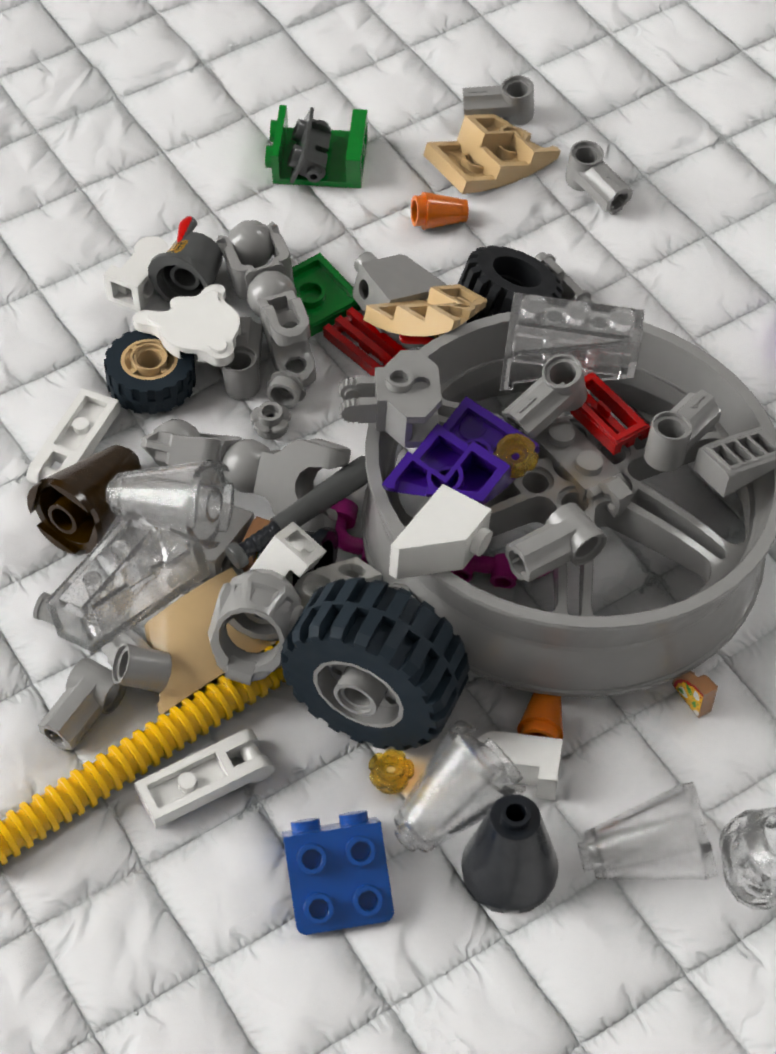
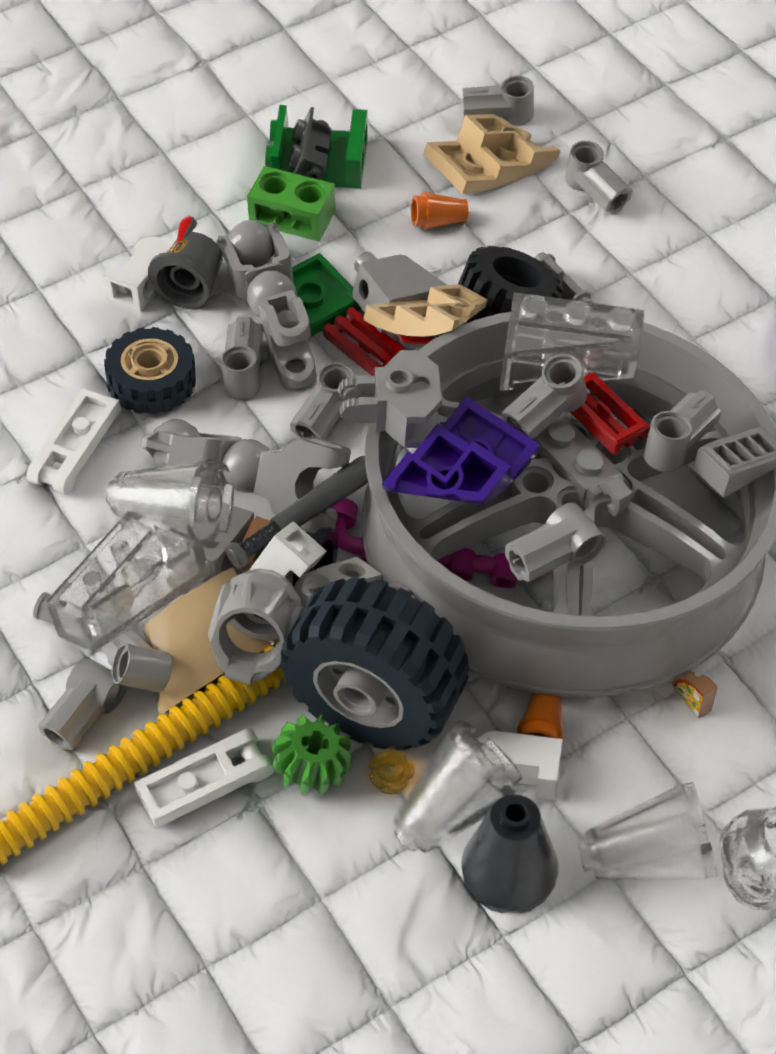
(75, 502): dark brown cone -> none
(195, 326): white tile -> none
(271, 427): light grey plate -> none
(285, 388): light grey plate -> none
(292, 202): none -> bright green brick
(312, 755): none -> bright green gear
(323, 405): none -> light grey piece
(338, 873): blue bracket -> none
(441, 536): white slope -> none
(521, 445): clear yellow plate -> none

